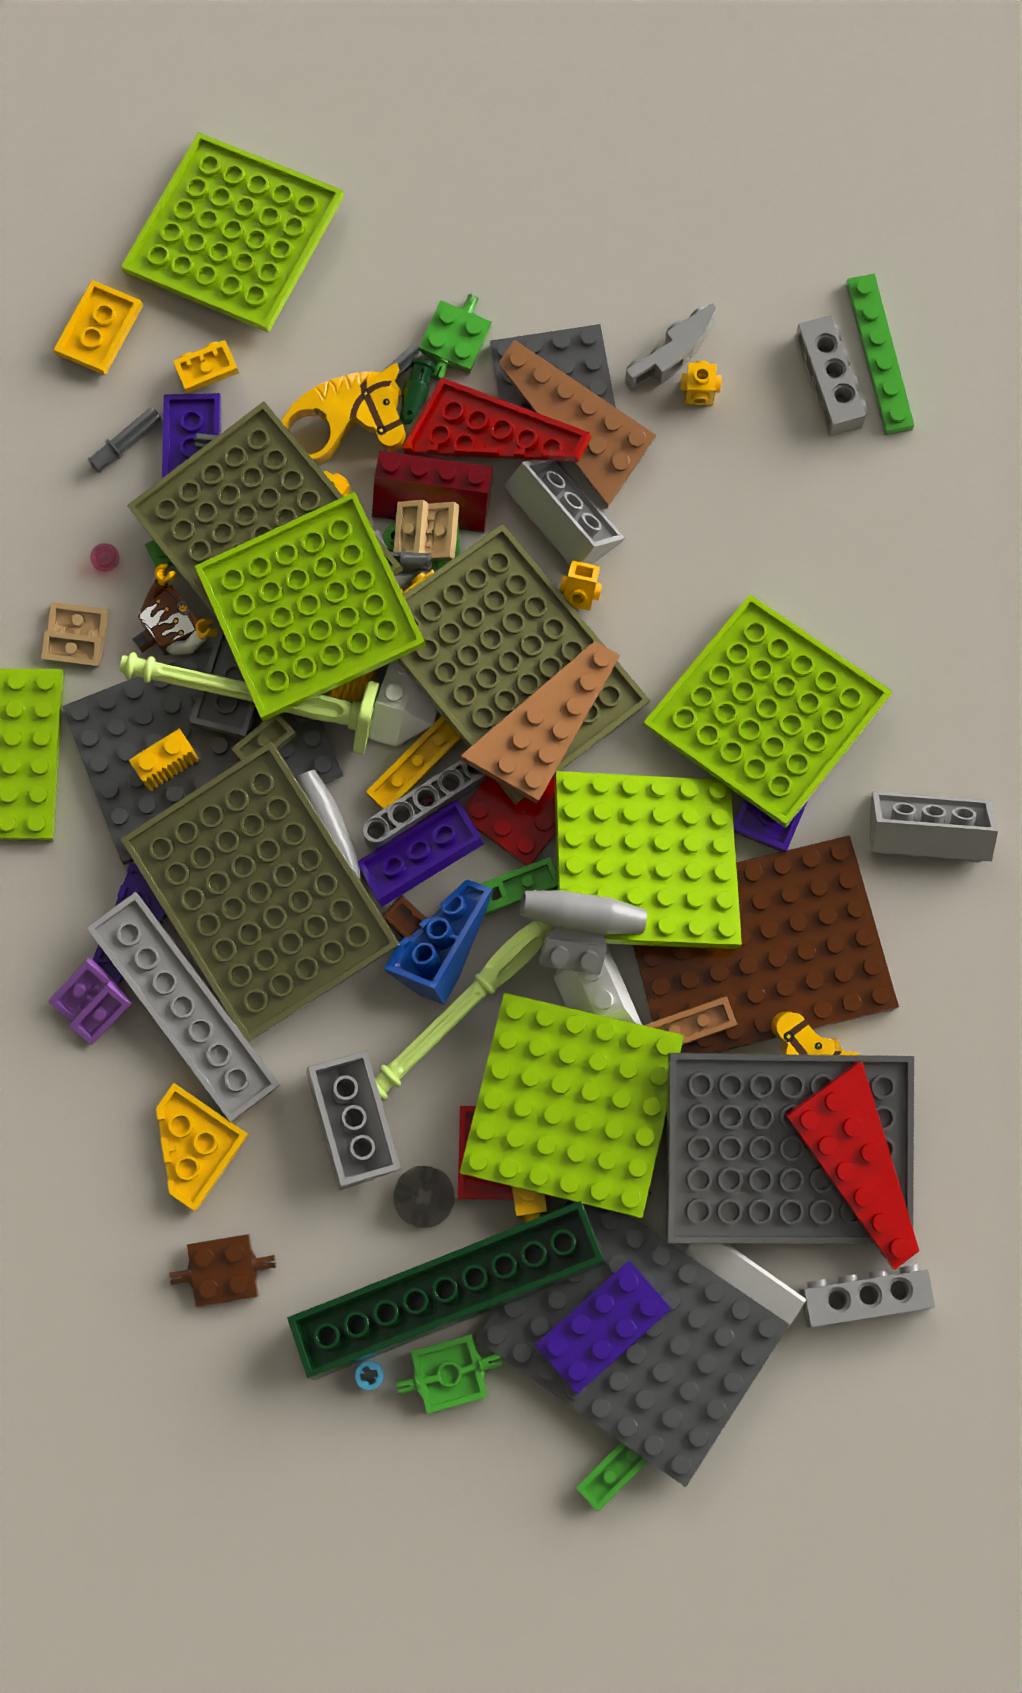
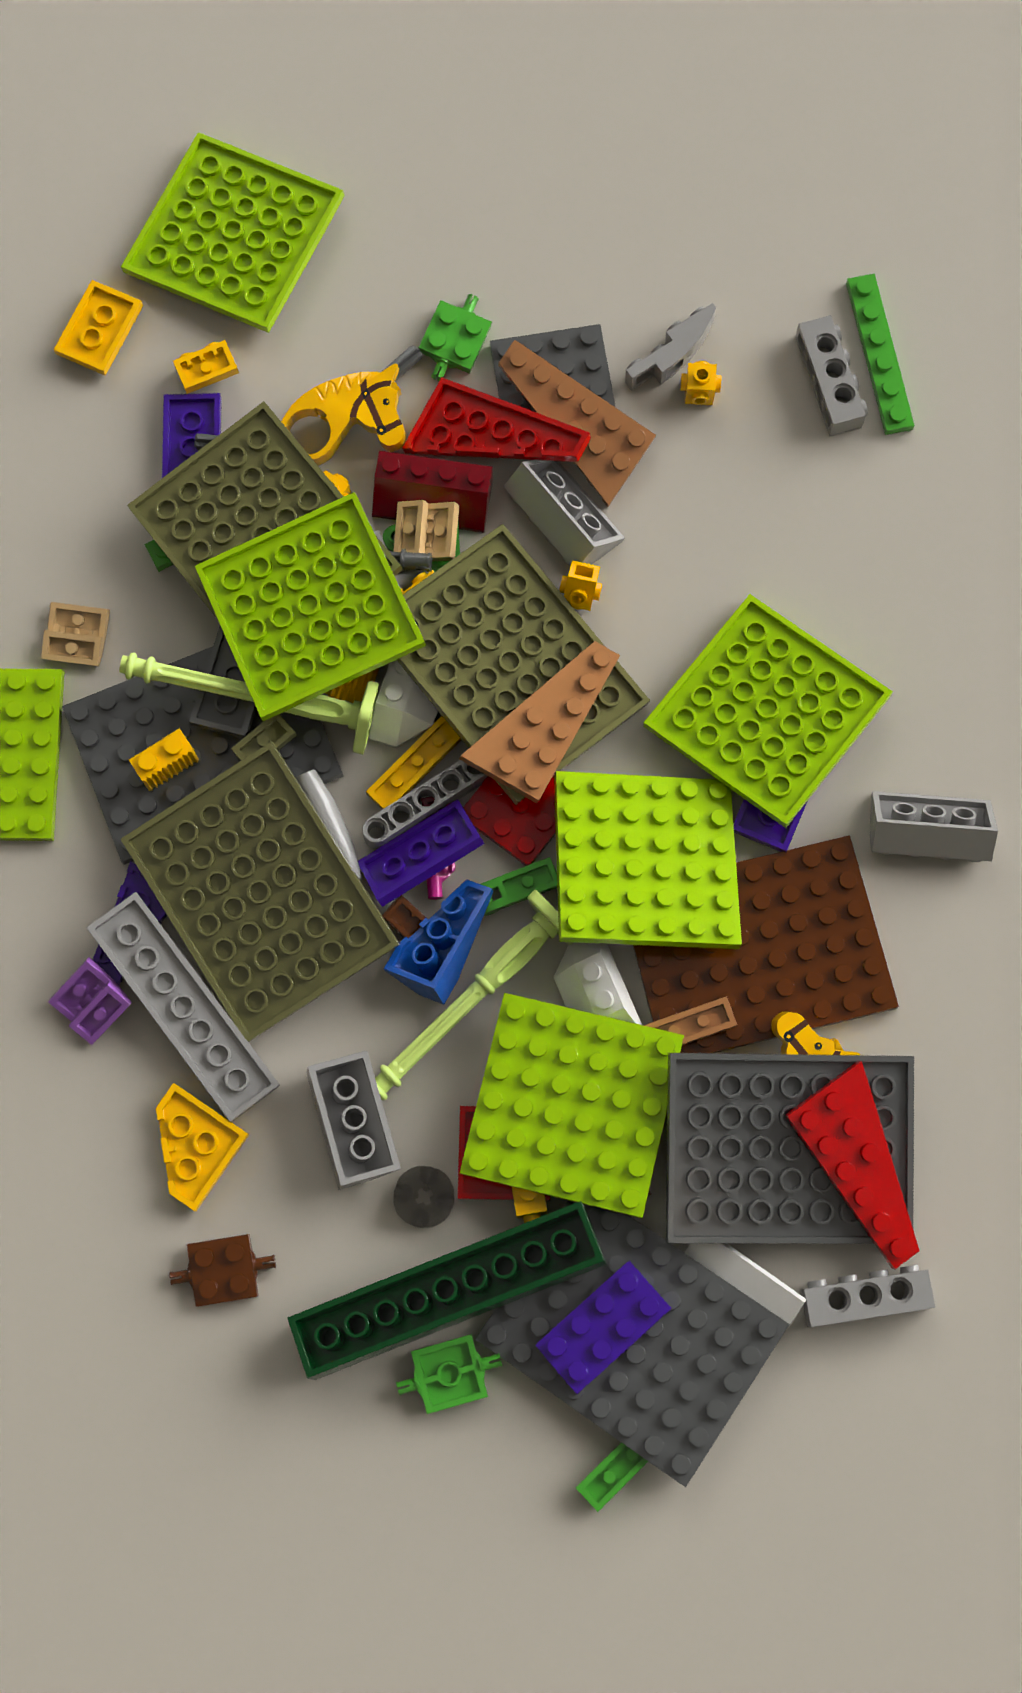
(101, 550): clear pink plate -> none
(124, 440): dark grey axle -> none
(169, 619): torso -> none
(366, 1384): medium azure bush -> none
(416, 390): dark green piece -> none
(434, 883): none -> dark pink arm
(579, 926): light grey plate -> none

